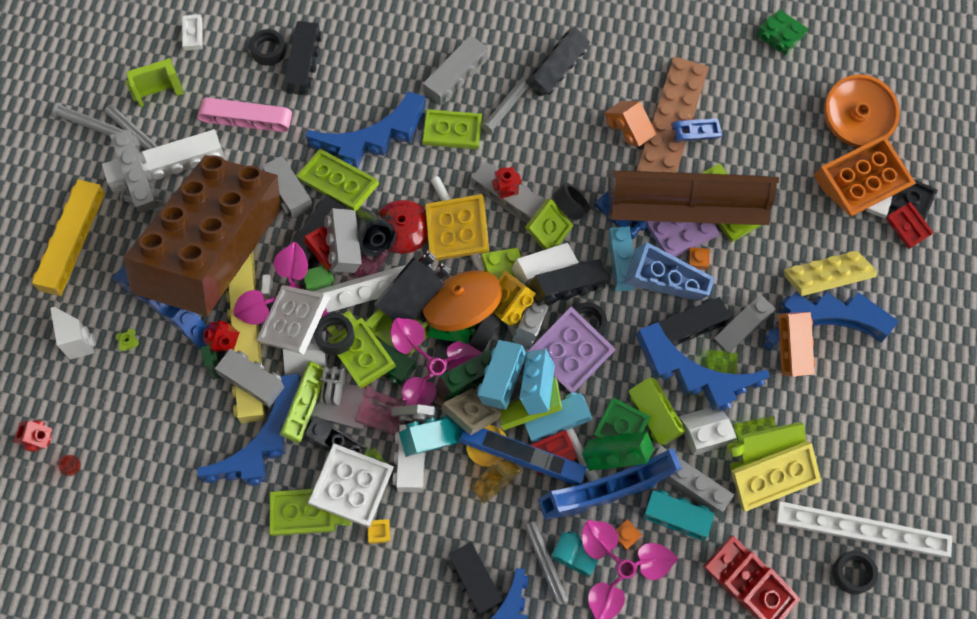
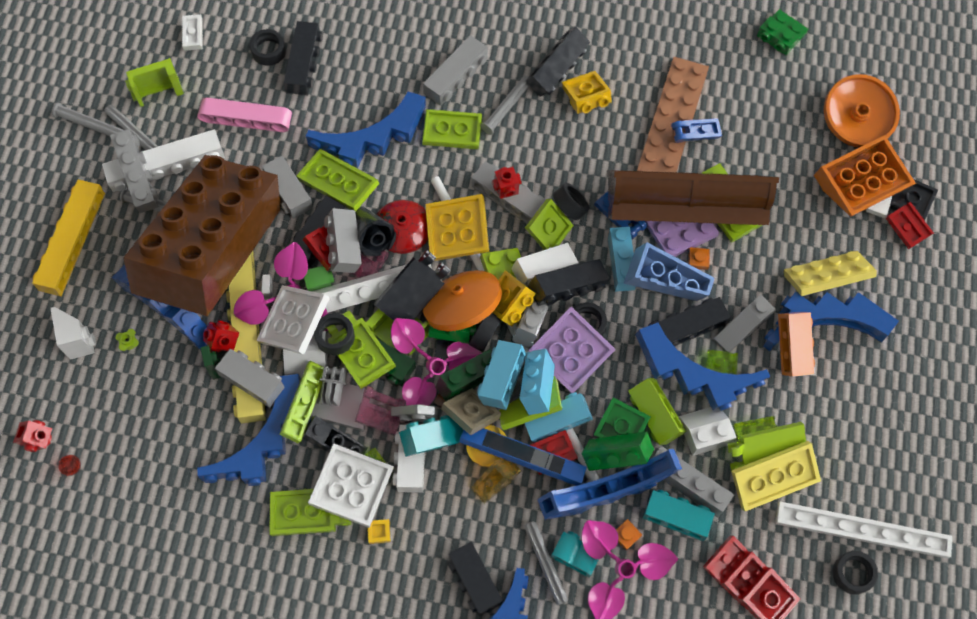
(587, 92): none -> yellow plate
(632, 120): orange brick -> none

